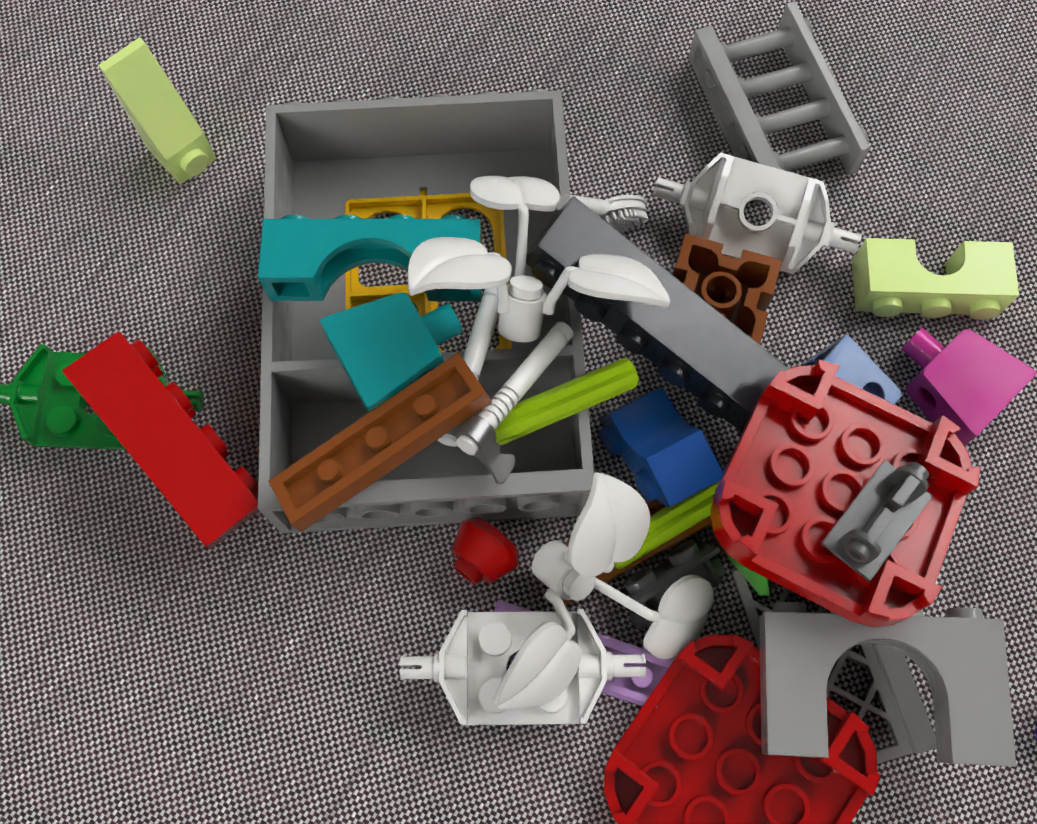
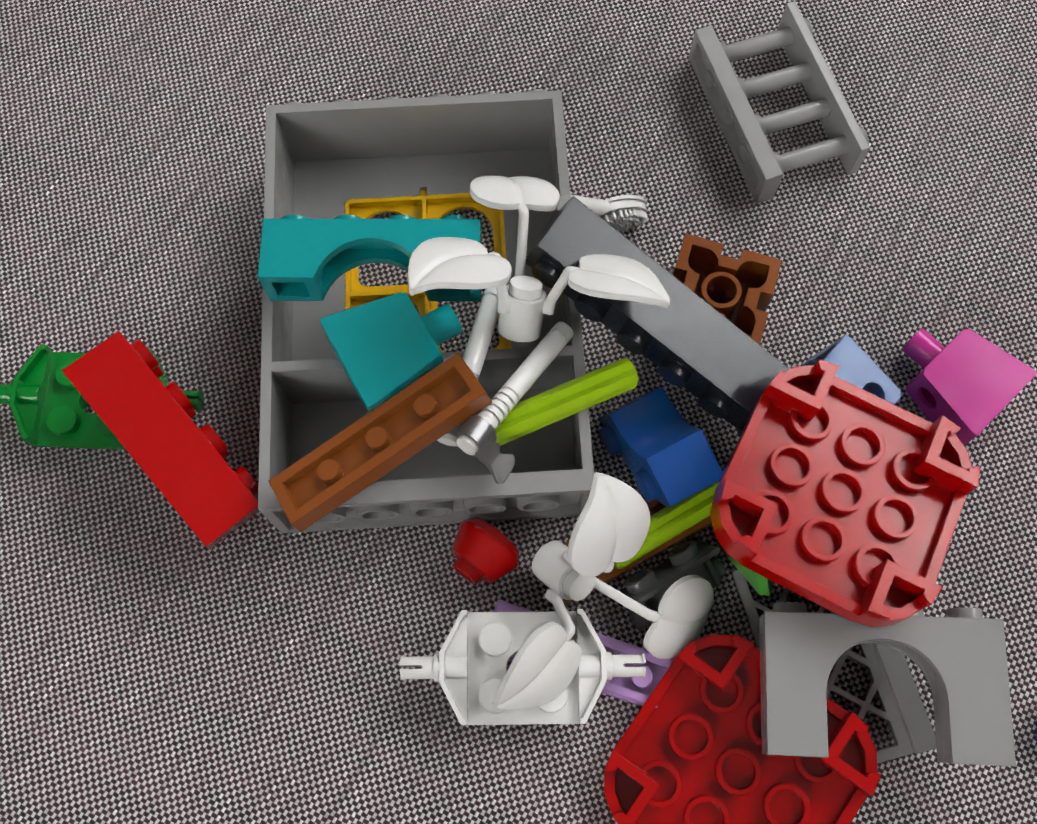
(158, 111): yellowish green slope -> none
(797, 204): white plate -> none
(879, 517): hinge -> none
(892, 281): yellowish green arch -> none

